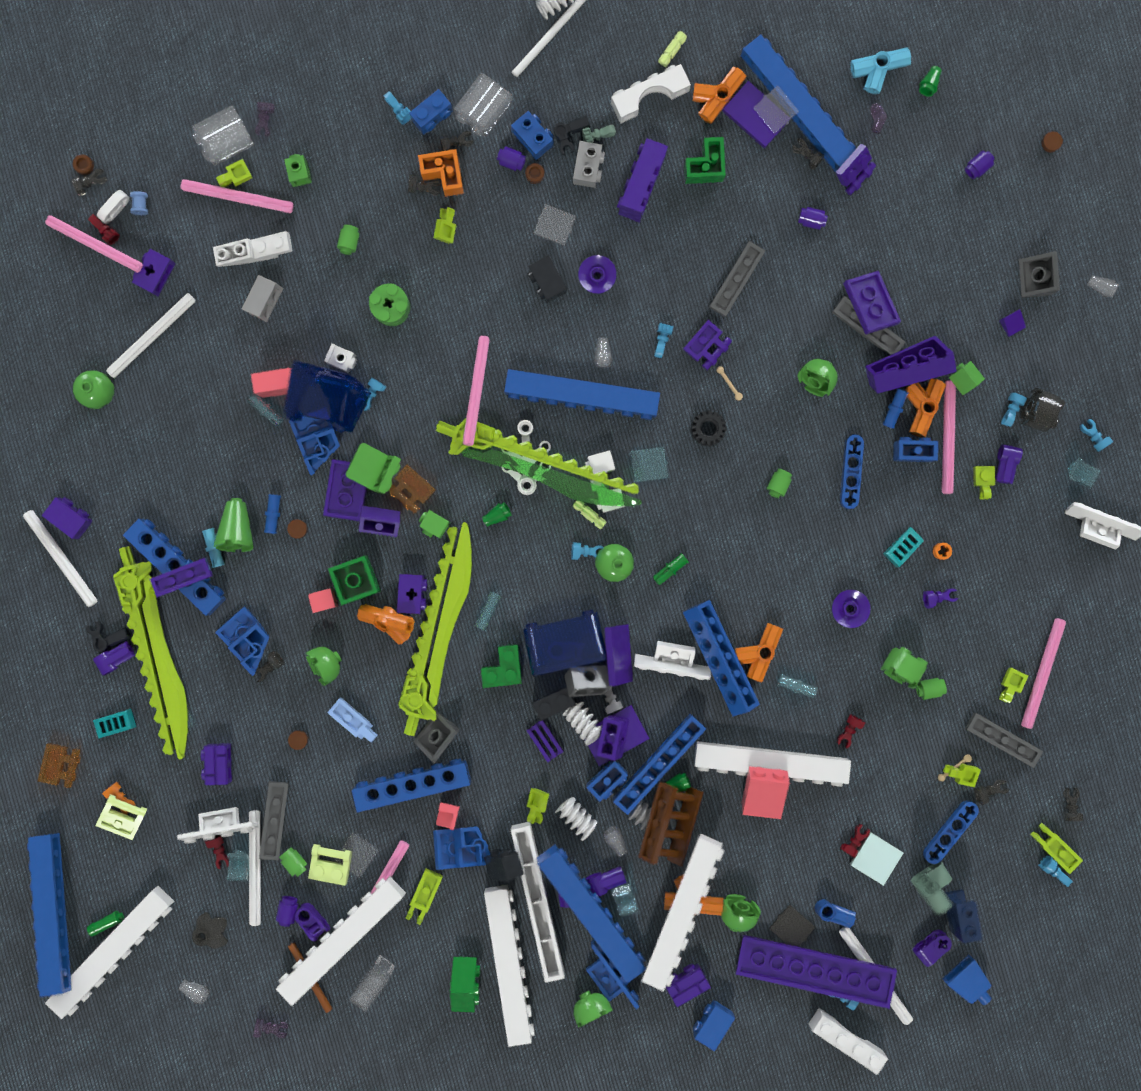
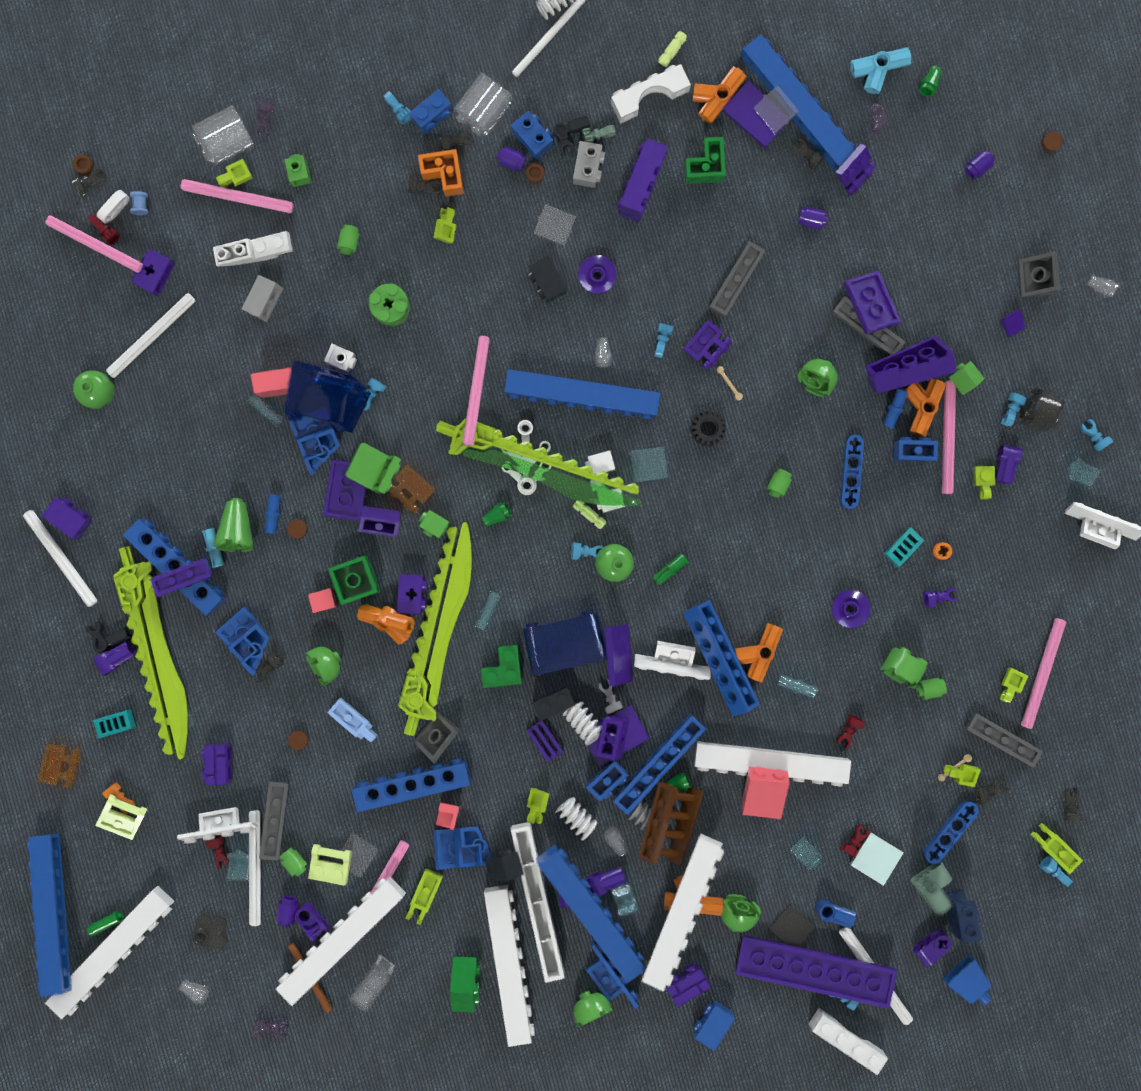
(579, 686): dark grey brick -> none
(806, 853): none -> clear light blue bracket

